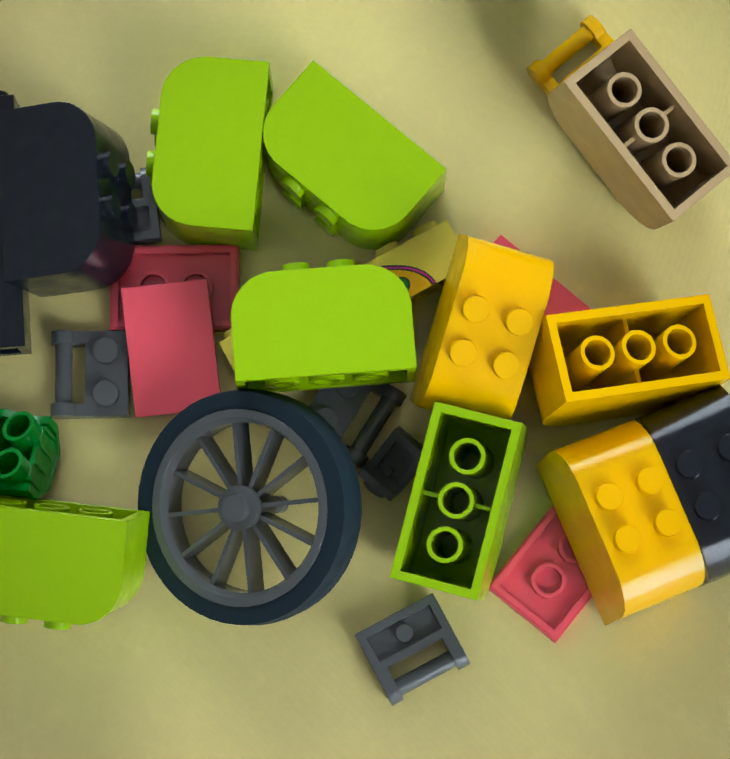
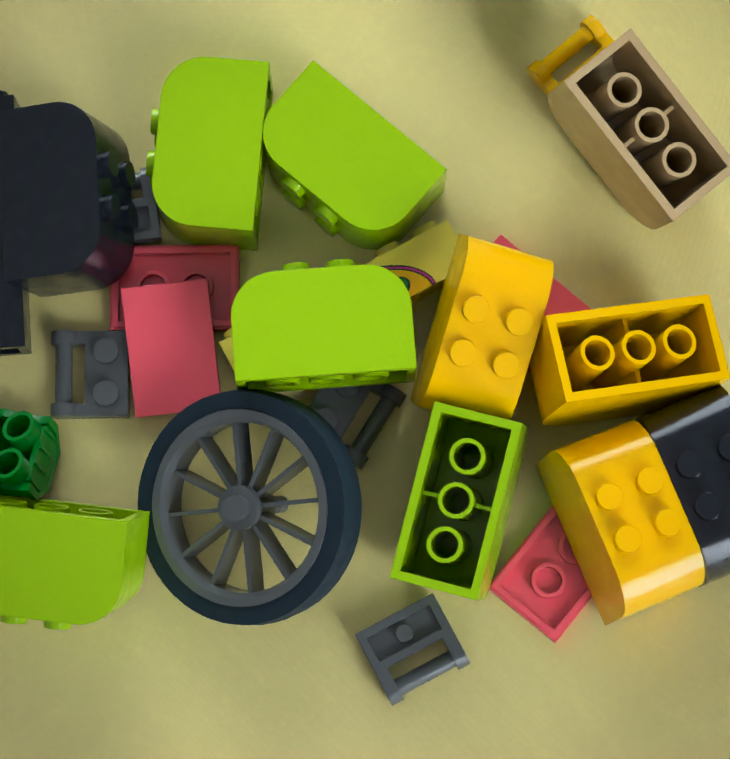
(392, 465): dark grey bracket -> none

